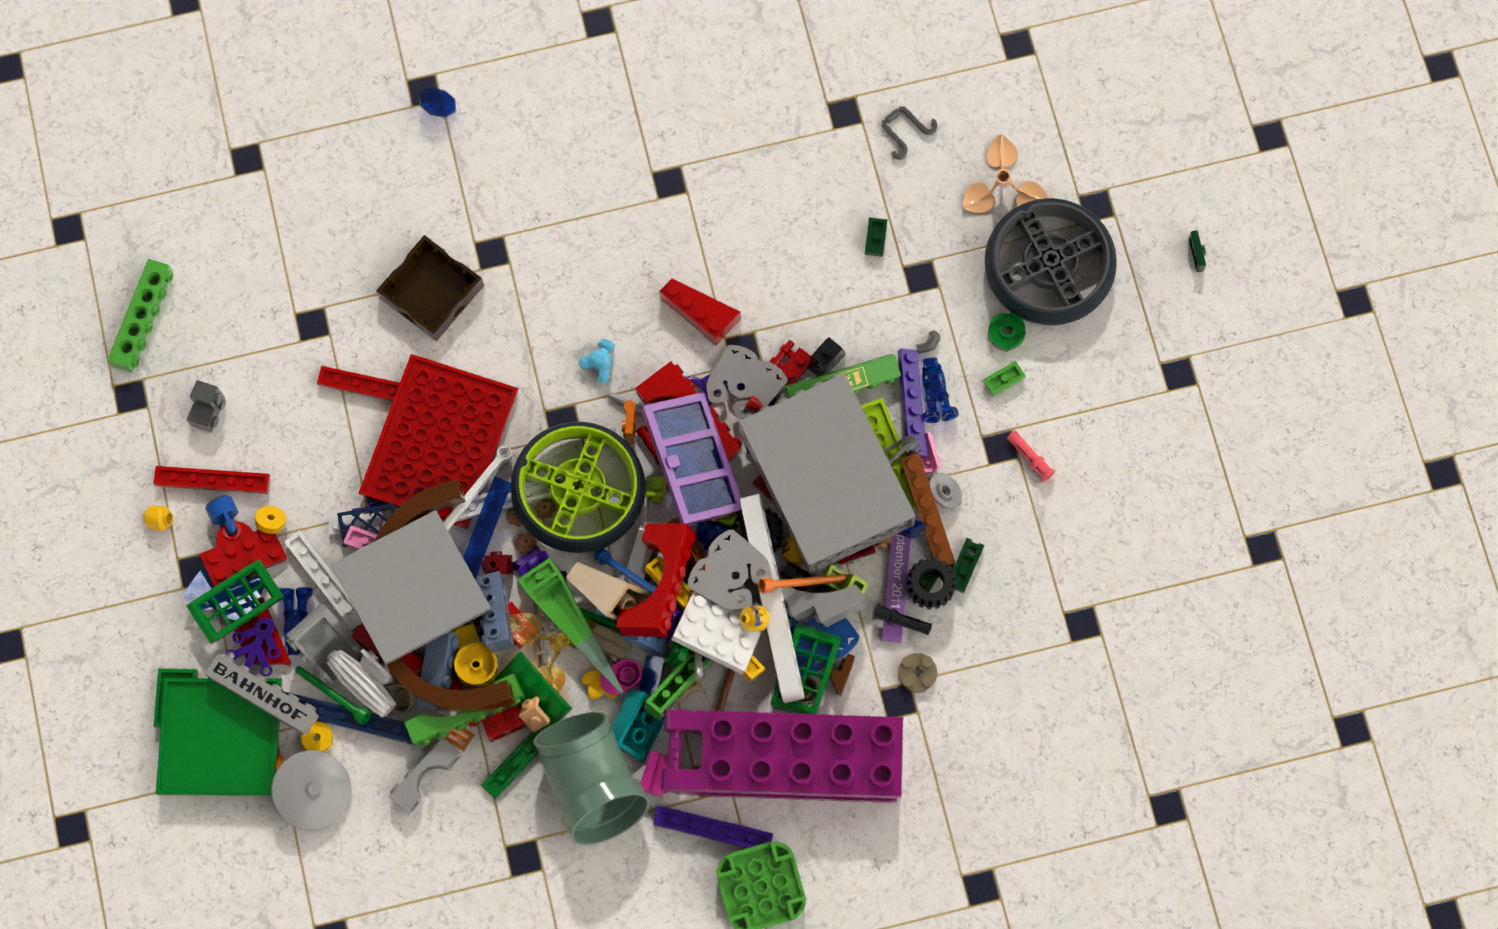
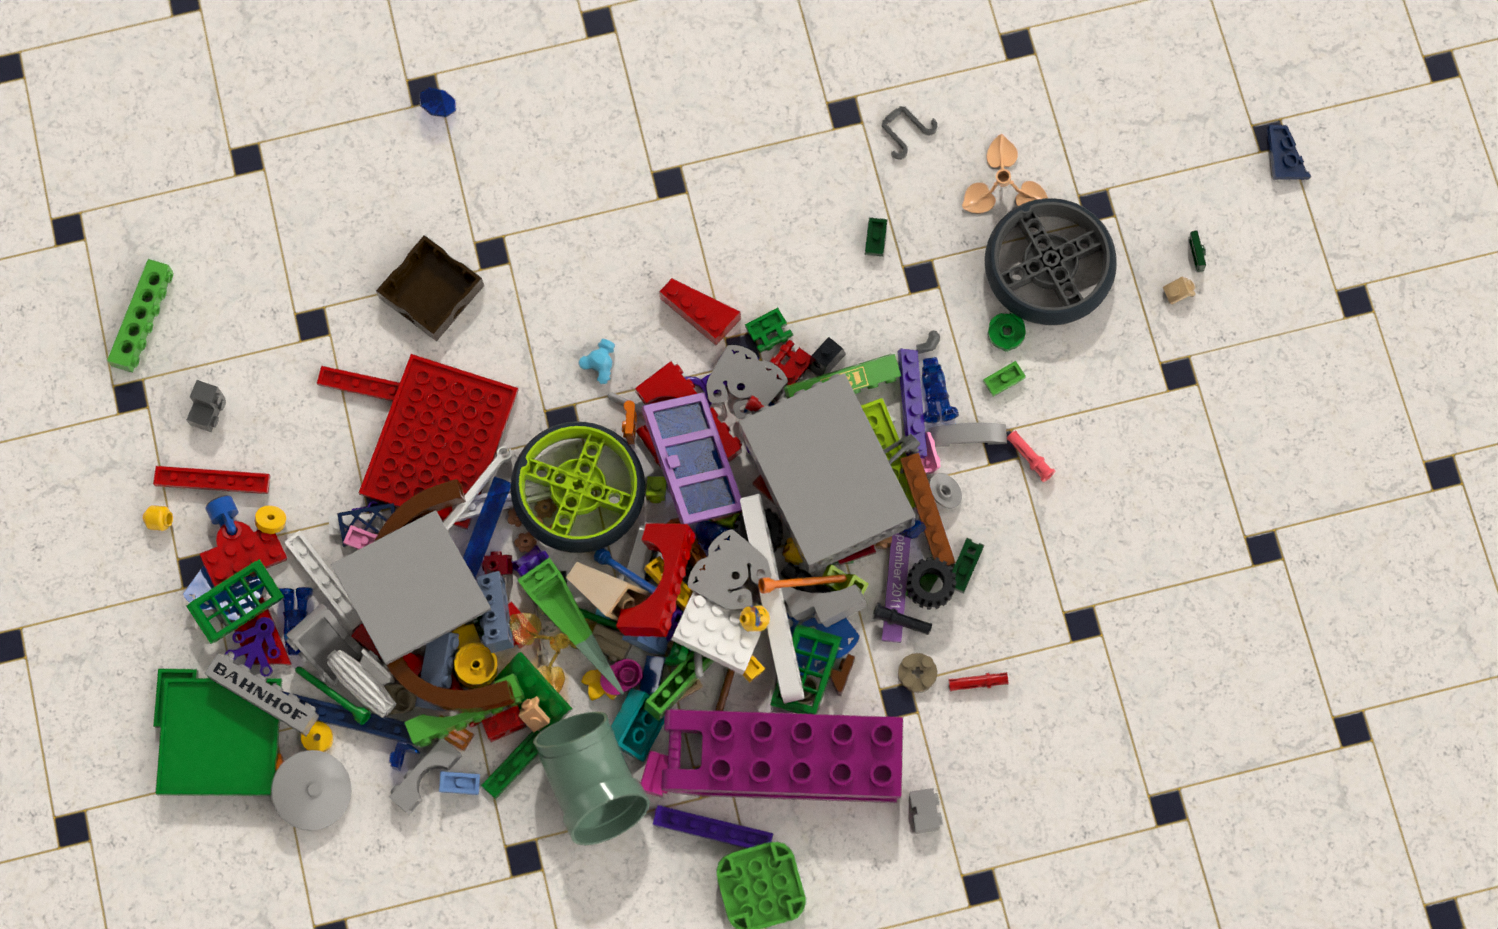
(397, 757): none -> clear blue plate
(459, 783): none -> medium blue plate
(765, 325): none -> green plate
(926, 815): none -> light grey brick
(969, 433): none -> light grey slope
(978, 681): none -> red pin
(1179, 289): none -> tan bracket
(1284, 156): none -> dark blue wing

